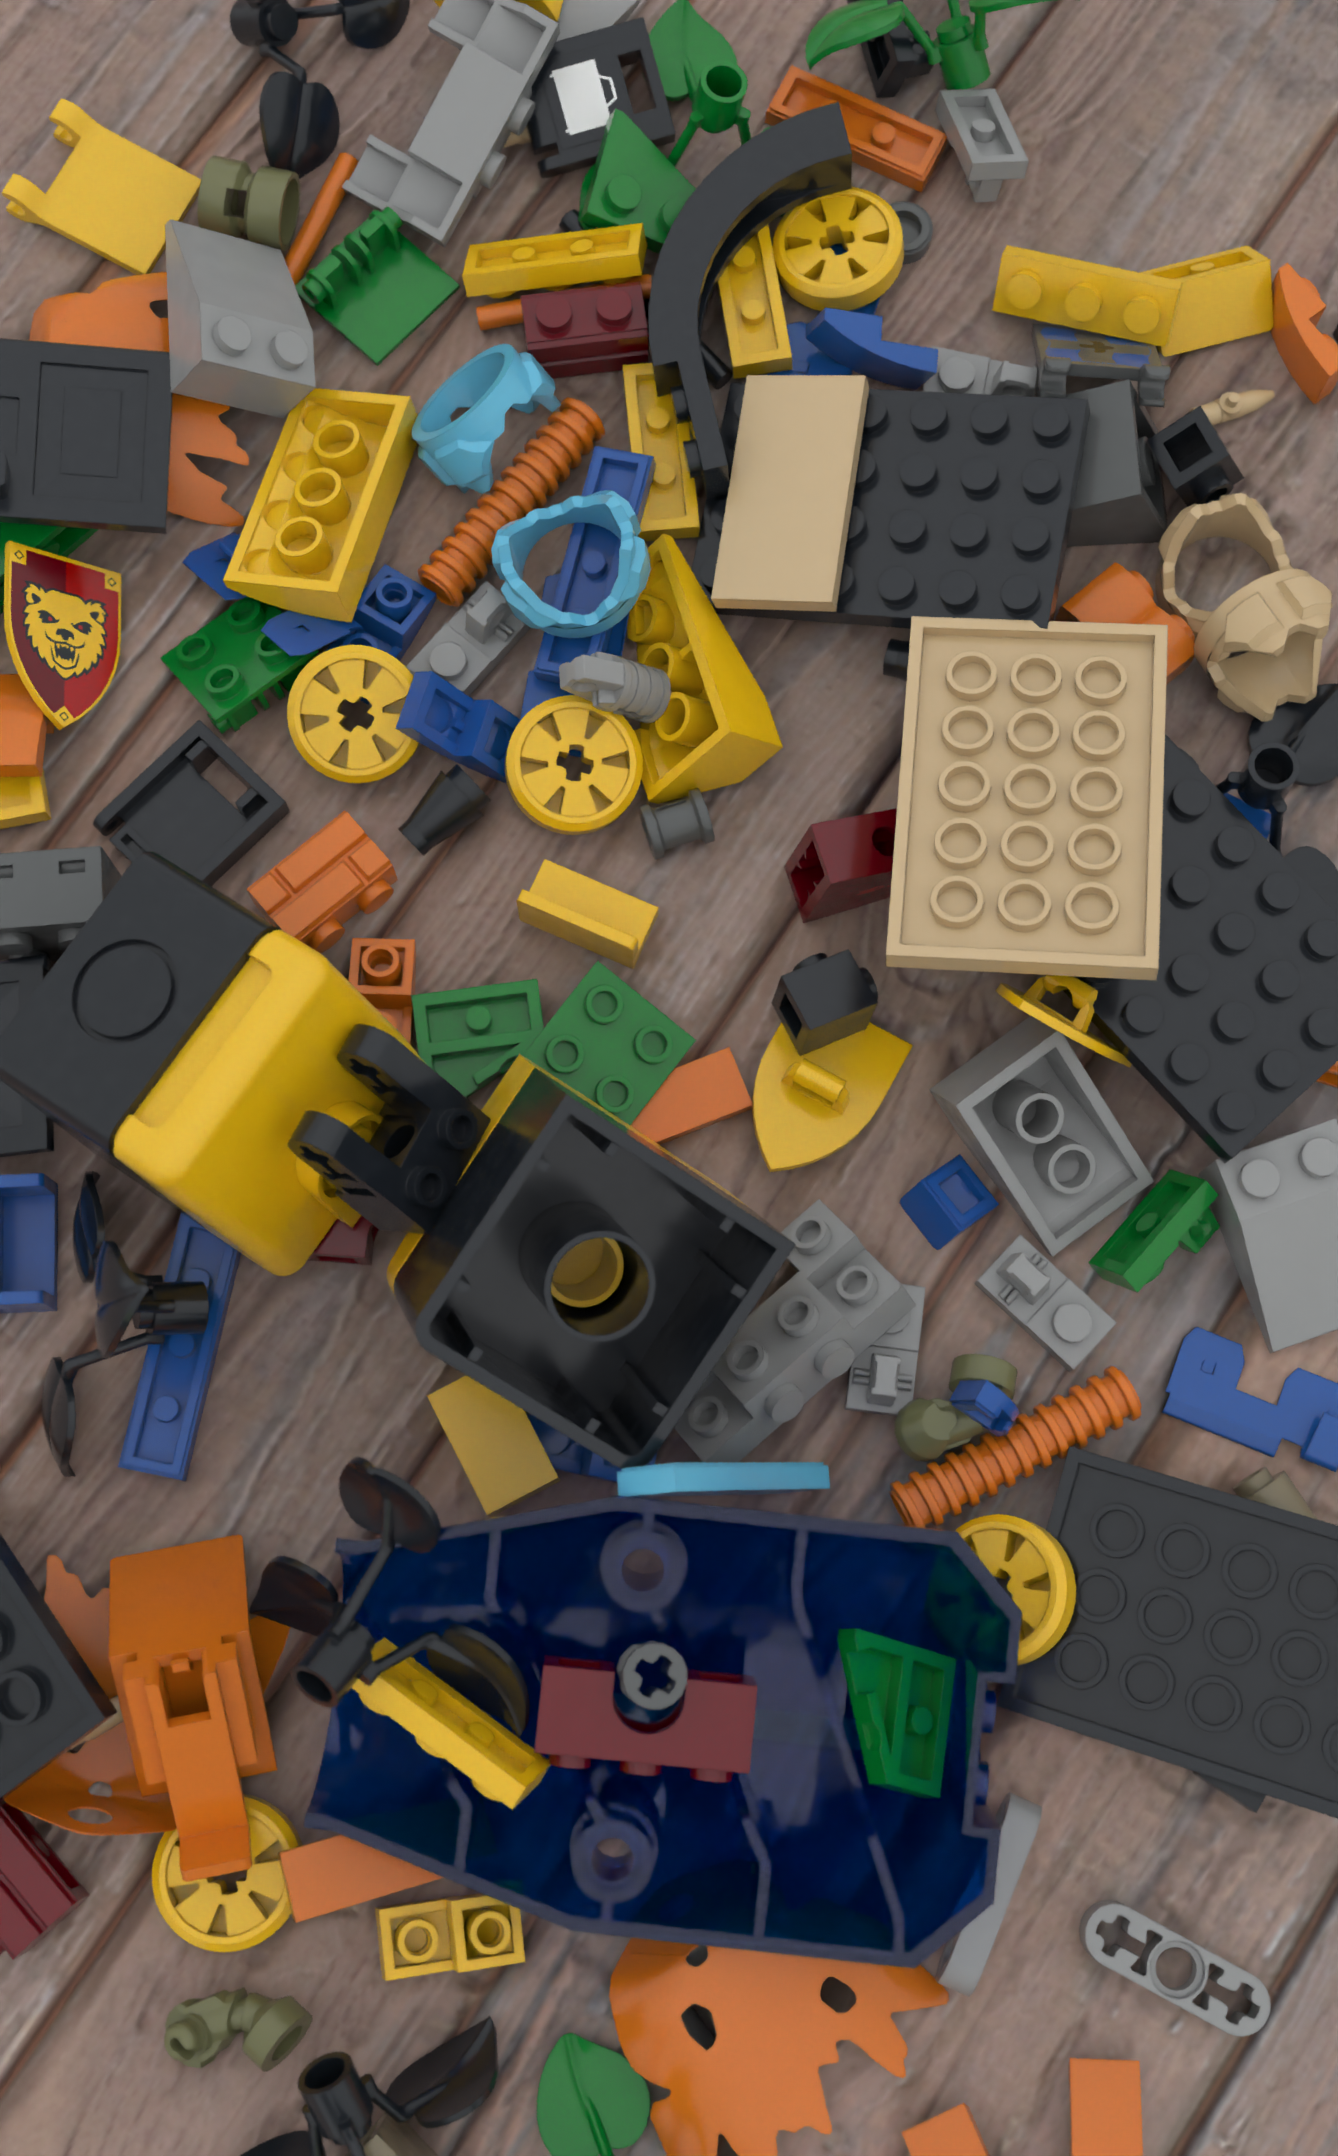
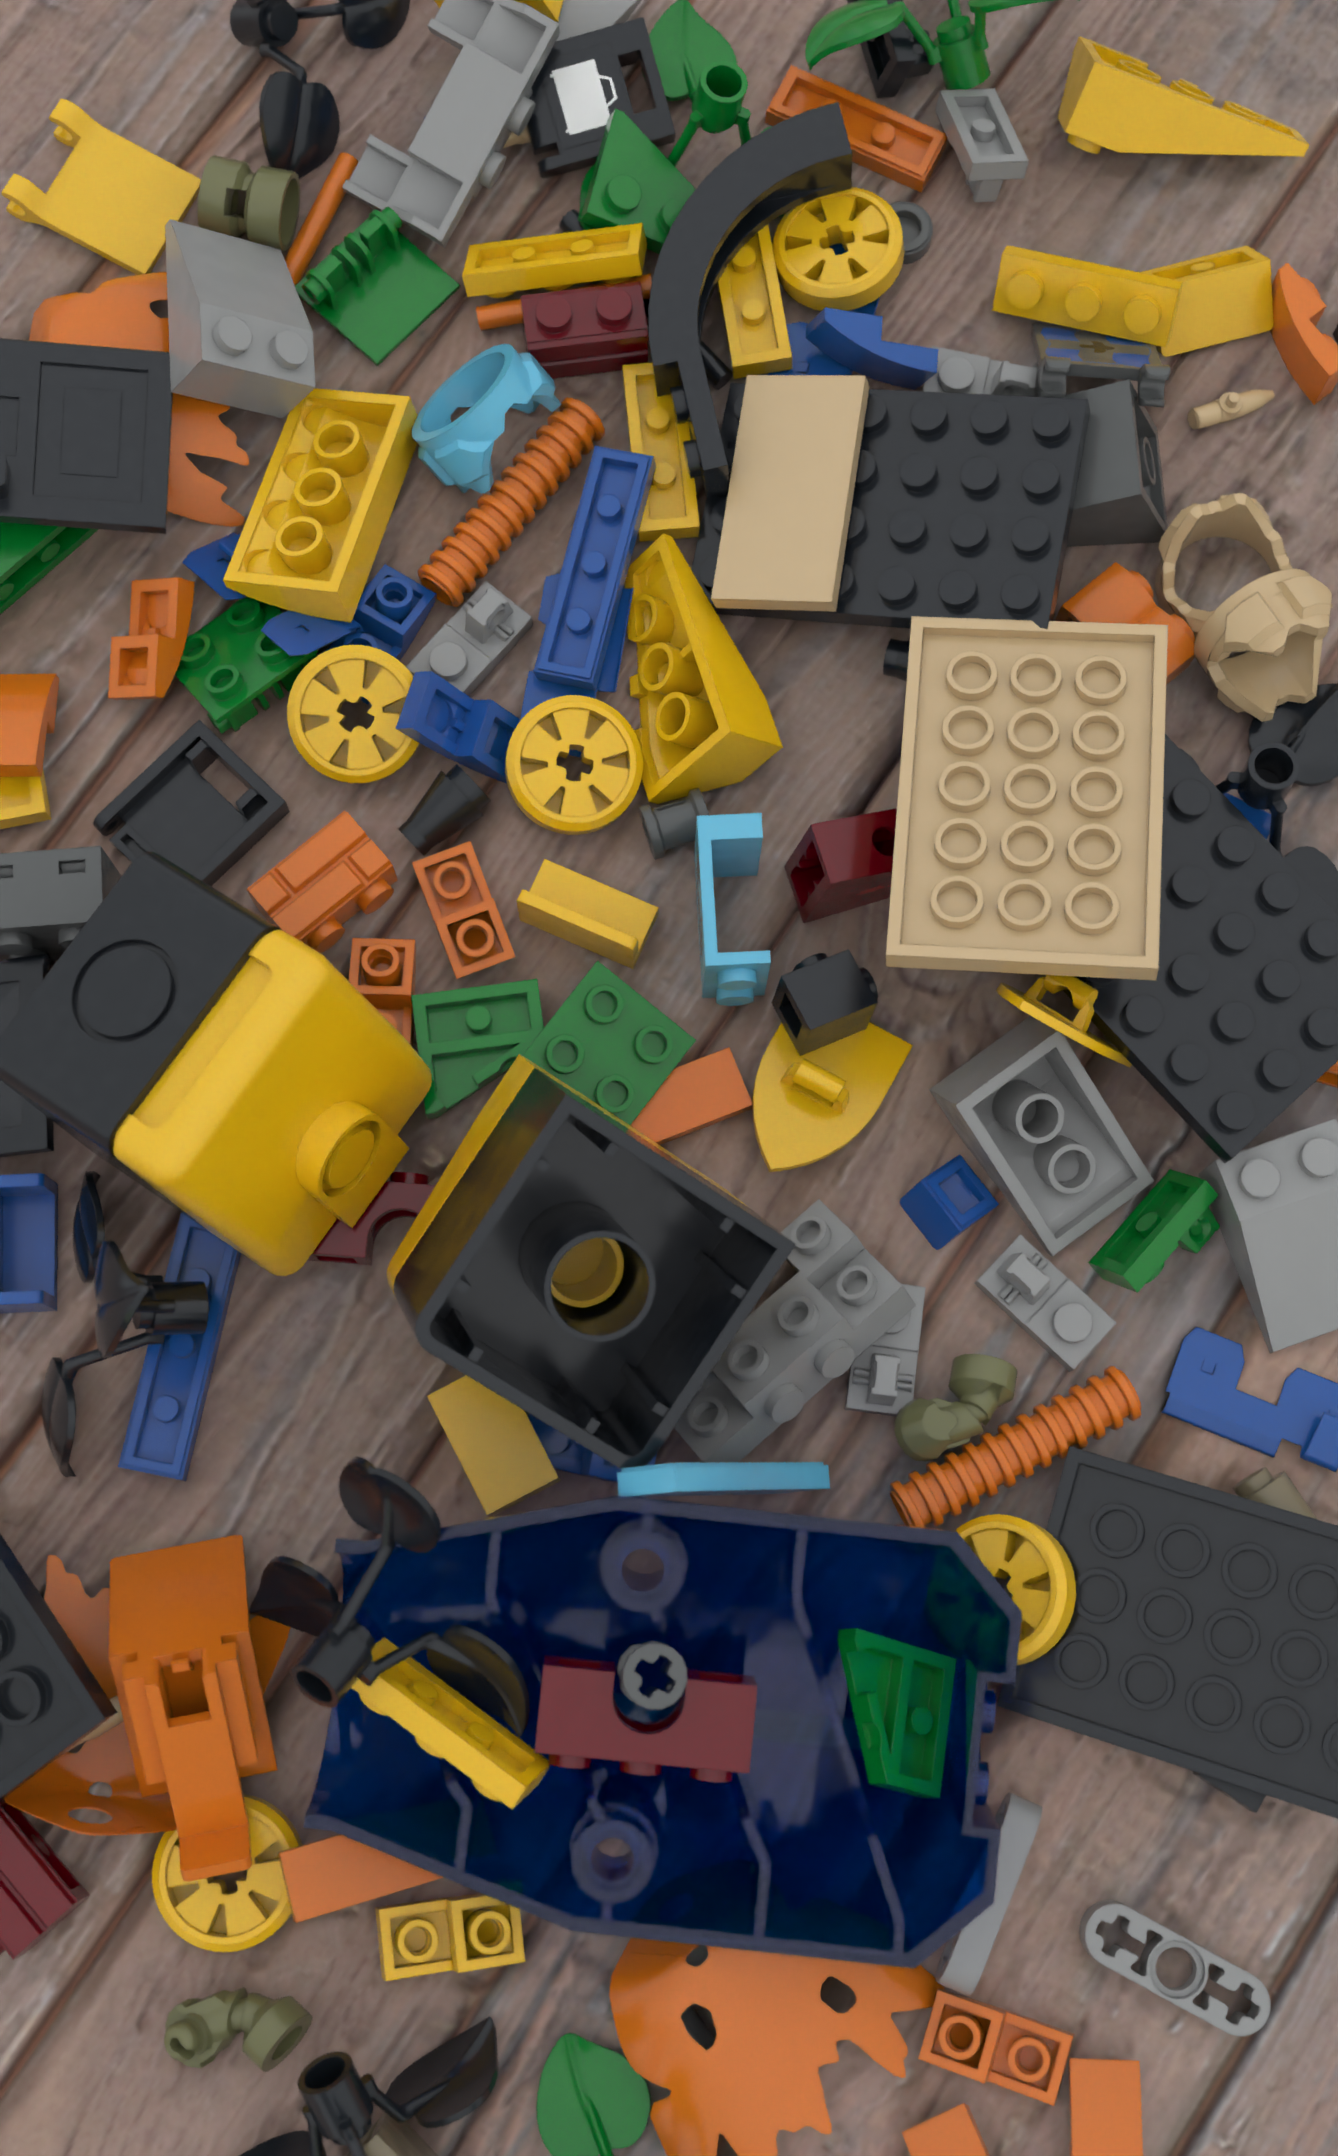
(61, 629): shield -> none
(158, 630): none -> orange slope
(418, 1148): black brick -> none
(463, 910): none -> orange slope
(518, 537): medium azure piece -> none
(618, 685): light grey hinge -> none
(727, 848): none -> medium azure panel
(985, 1405): blue tile -> none
(996, 2046): none -> orange slope
(1125, 108): none -> yellow wedge
(1195, 459): black brick -> none

